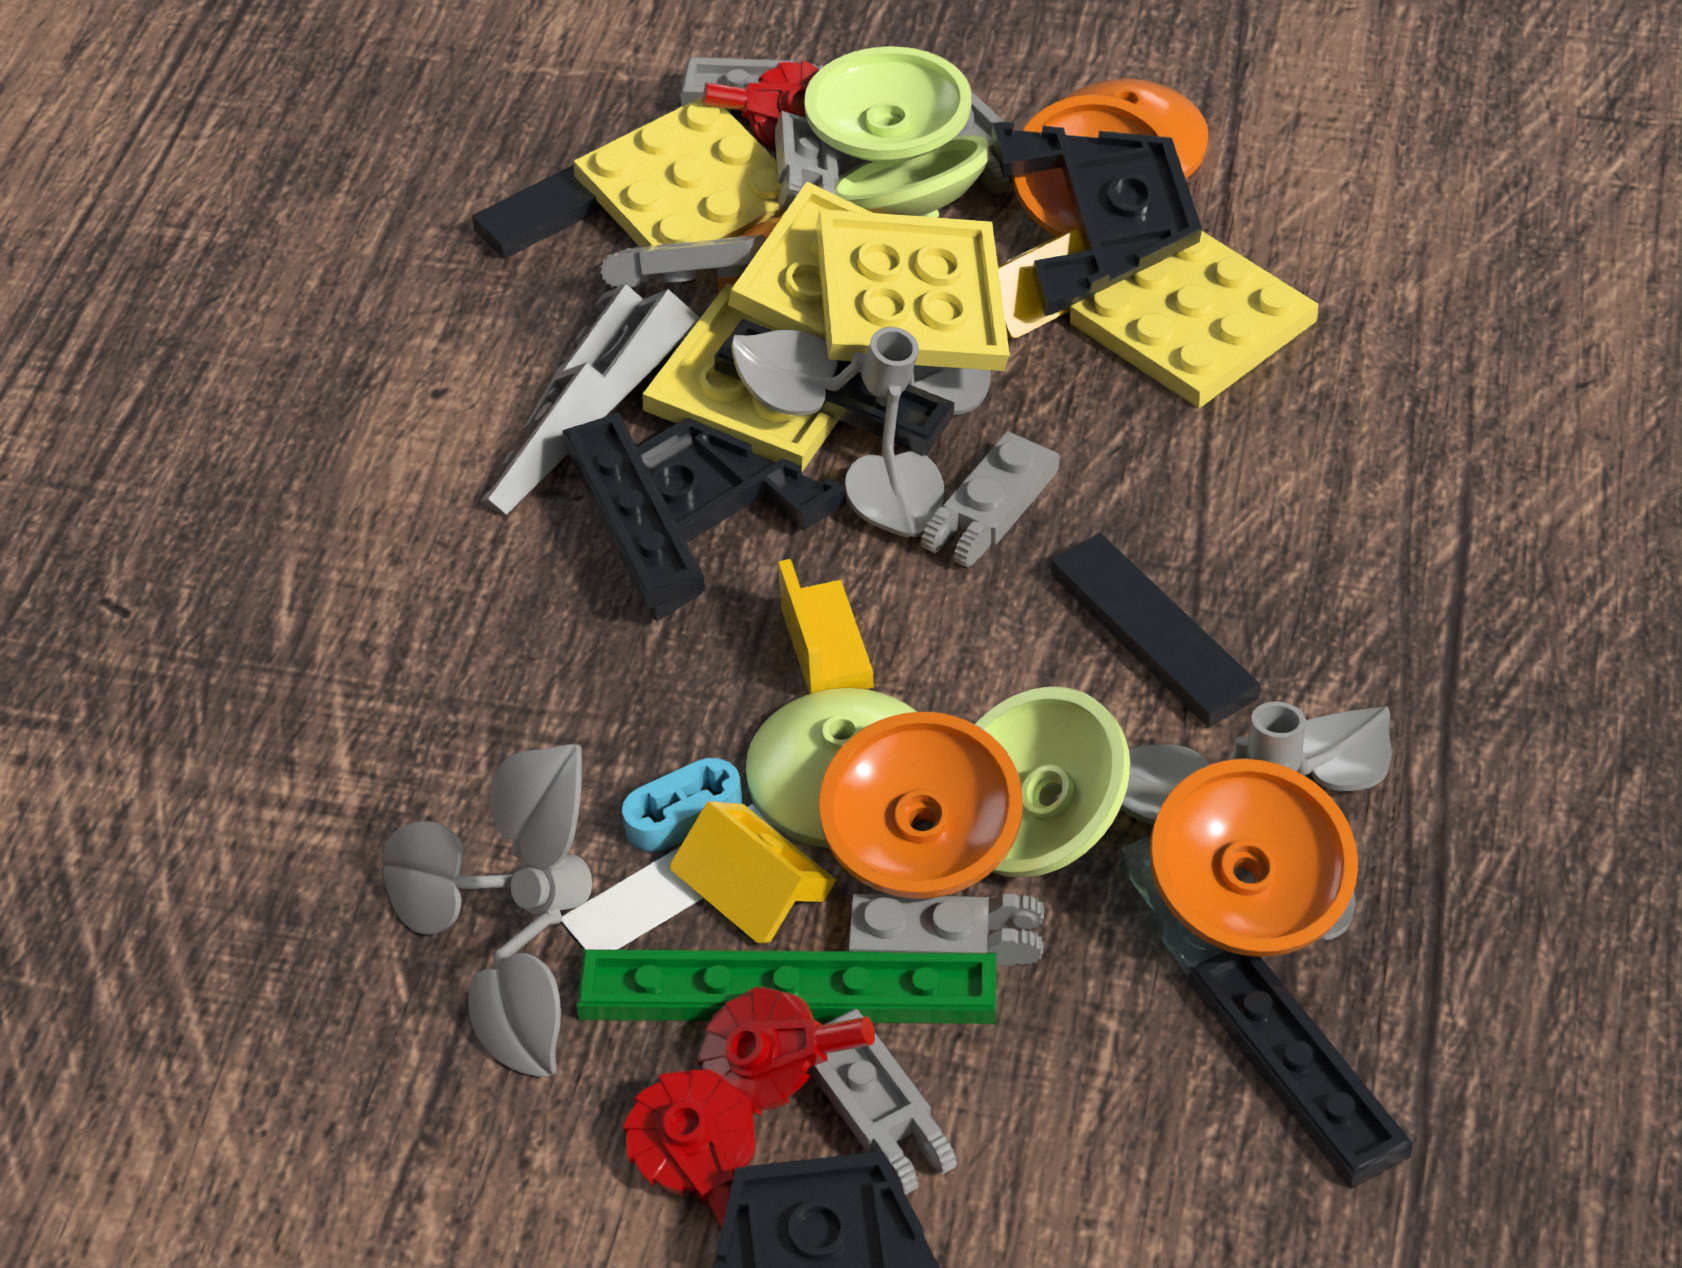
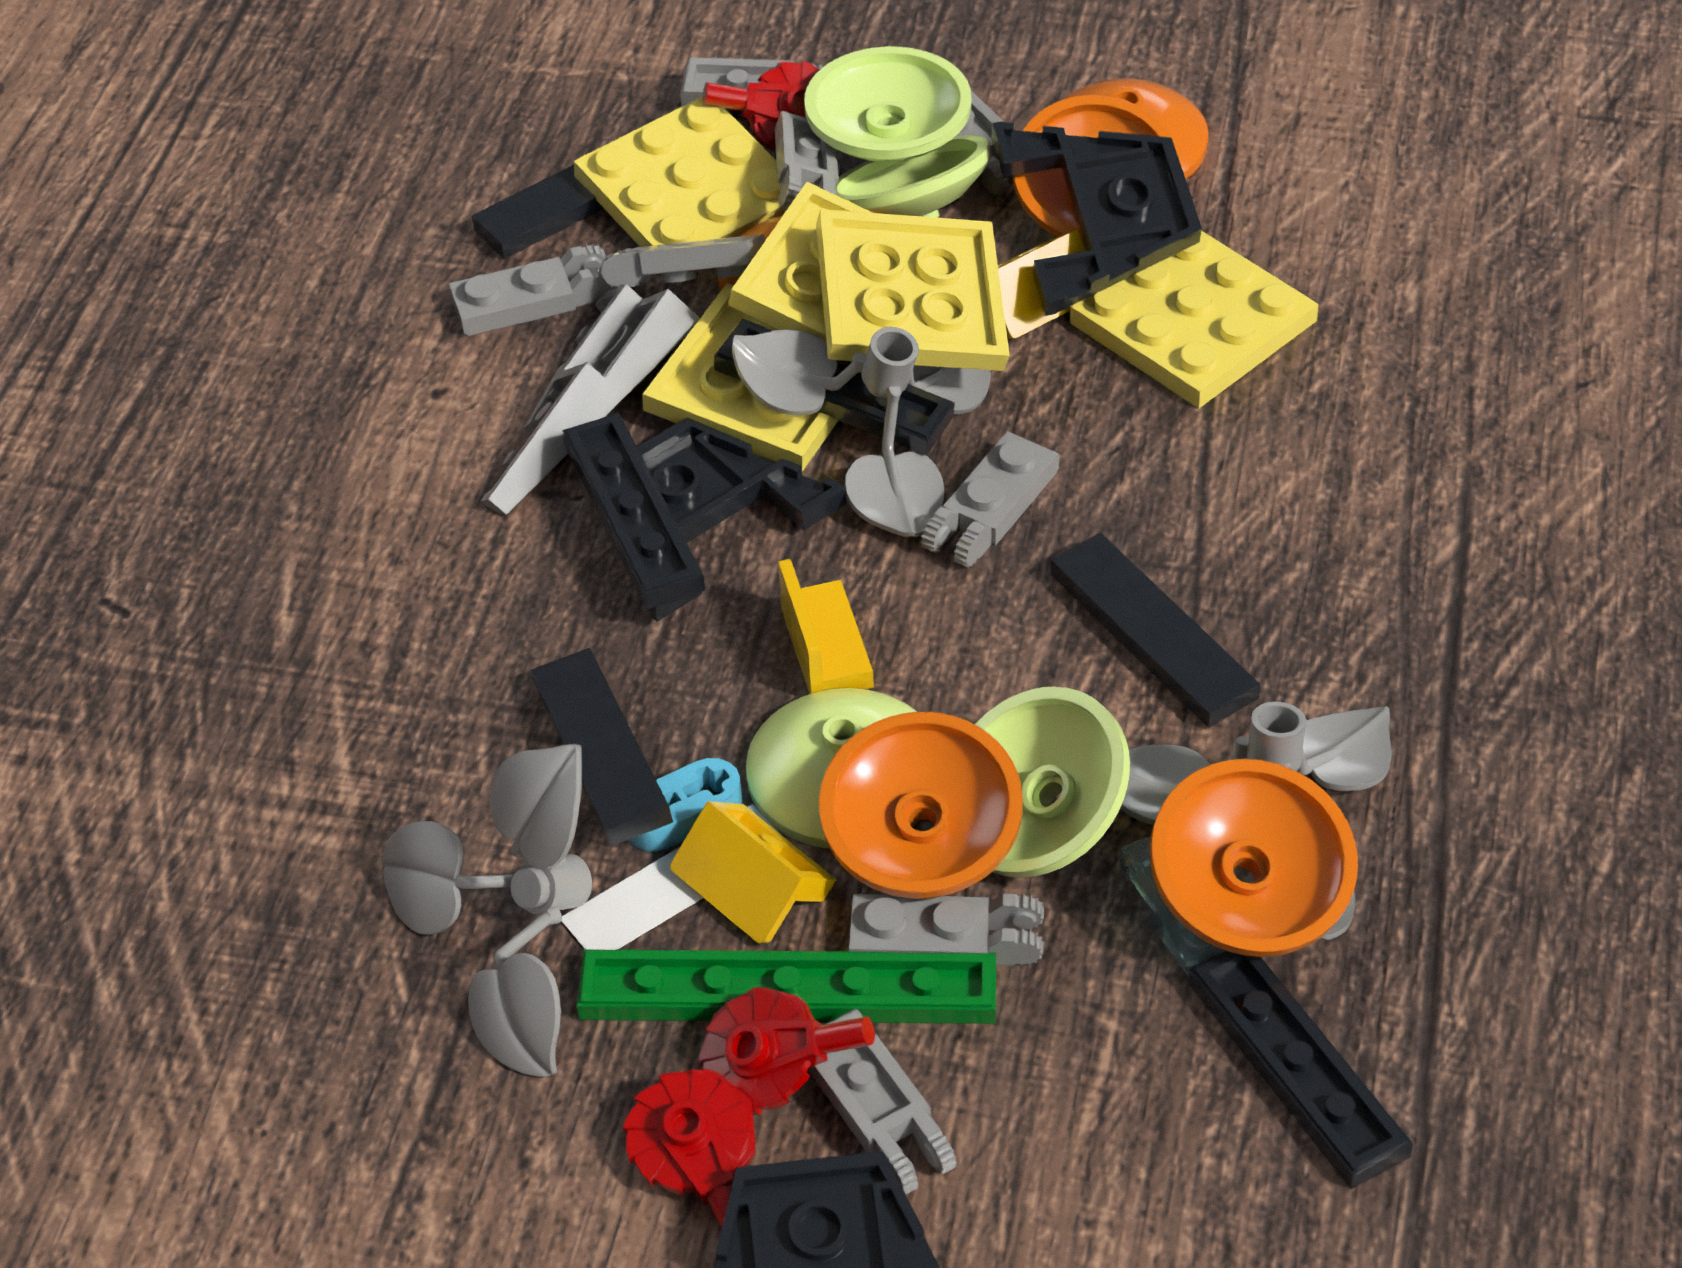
(530, 291): none -> light grey hinge
(612, 763): none -> black tile

